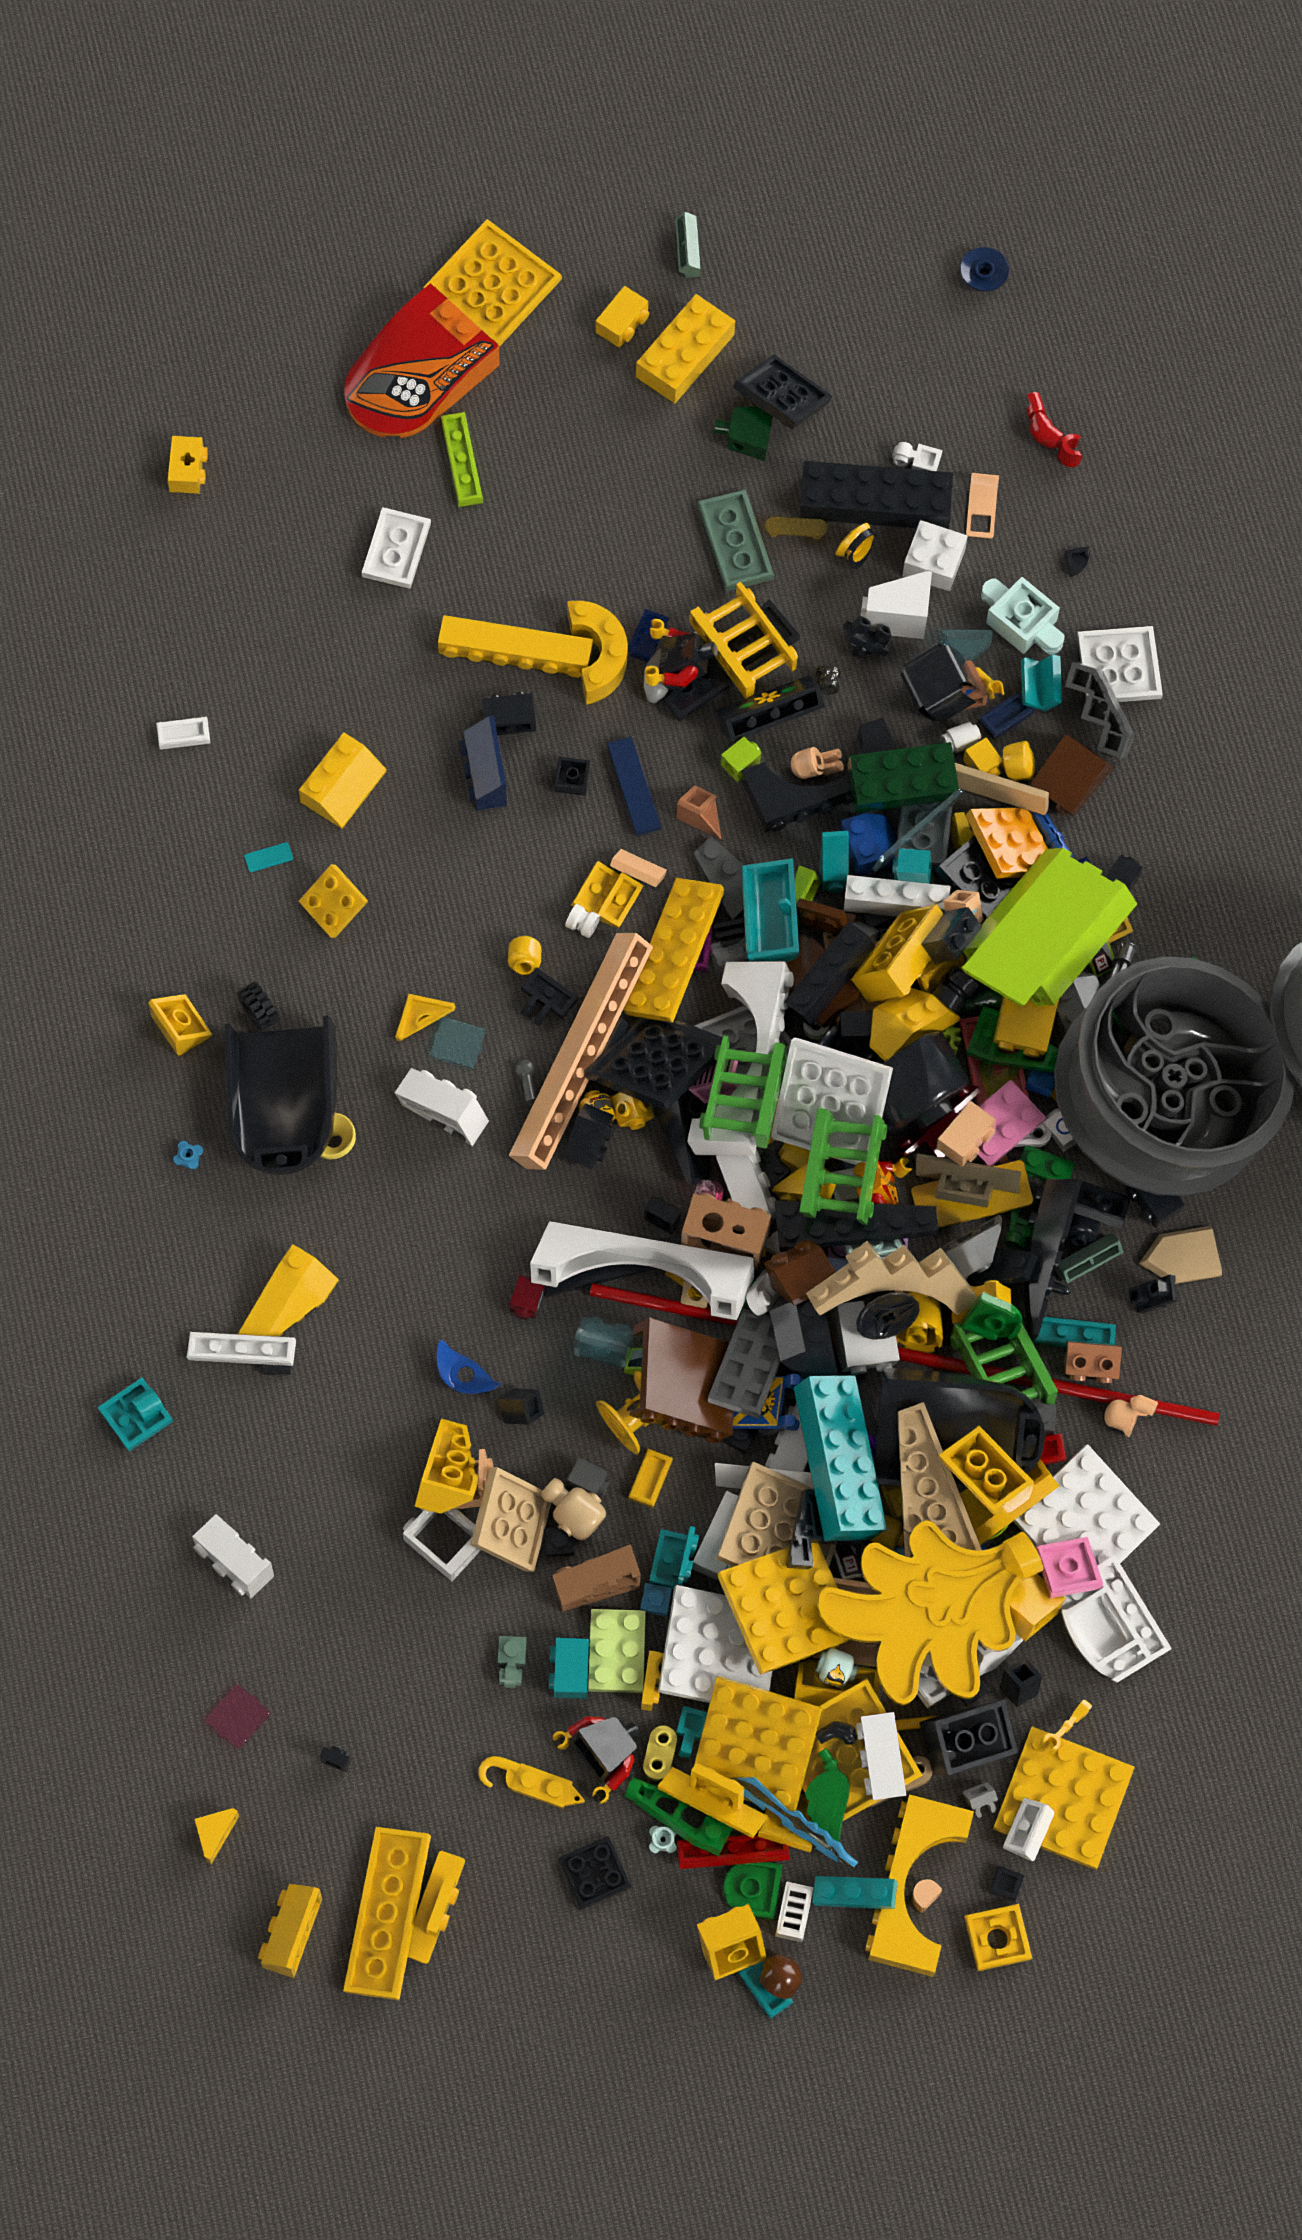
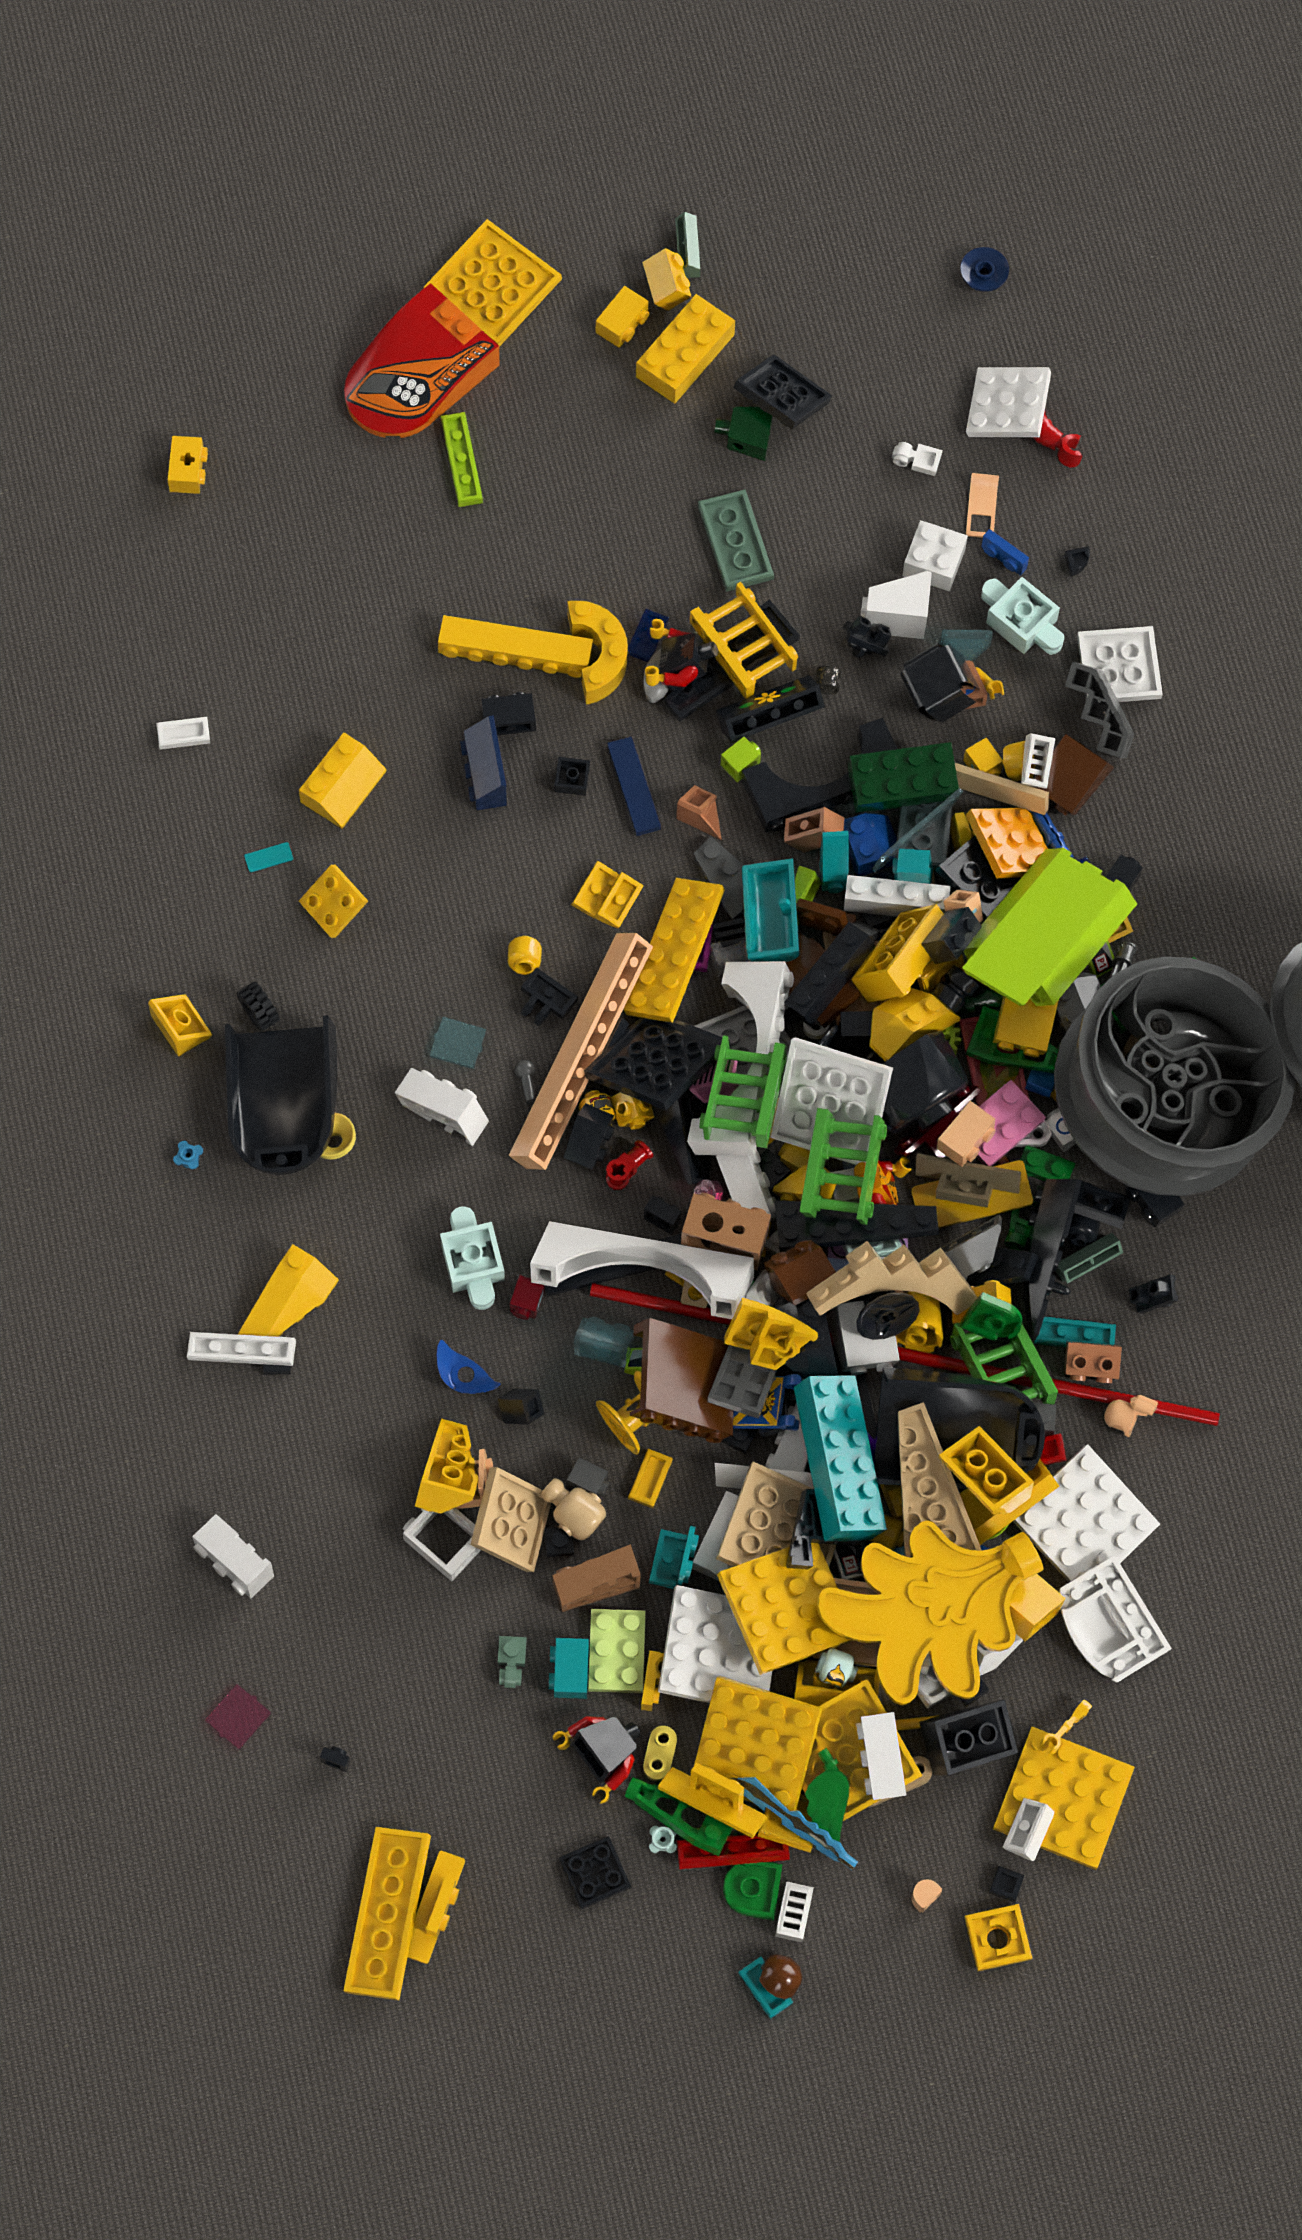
(135, 1414): teal plate -> none
(214, 1830): yellow slope -> none
(290, 1929): yellow slope -> none
(396, 548): white plate -> none
(420, 1013): yellow tile -> none
(472, 1257): none -> light aqua brick
(533, 1782): yellow plate -> none
(582, 921): white wheel -> none
(627, 1165): none -> red connector
(638, 868): light nougat tile -> none
(656, 1599): dark azure plate -> none
(667, 279): none -> yellow brick
(691, 1727): teal plate -> none
(731, 1941): yellow brick -> none
(767, 1334): none -> yellow slope
(796, 526): clear yellow piece -> none
(806, 829): none -> nougat brick
(812, 763): light nougat piece -> none
(839, 1730): black arm -> none
(854, 1892): teal plate -> none
(857, 545): piece -> none
(875, 495): black brick -> none
(922, 1827): yellow arch -> none
(962, 736): white brick -> none
(980, 1796): light grey tile -> none
(1005, 552): none -> blue plate
(1005, 716): dark blue tile -> none
(1008, 402): none -> white plate
(1020, 1682): black brick -> none
(1029, 751): none -> white slope
(1041, 682): teal panel -> none
(1069, 1567): bright pink tile -> none
(1184, 1253): tan tile -> none

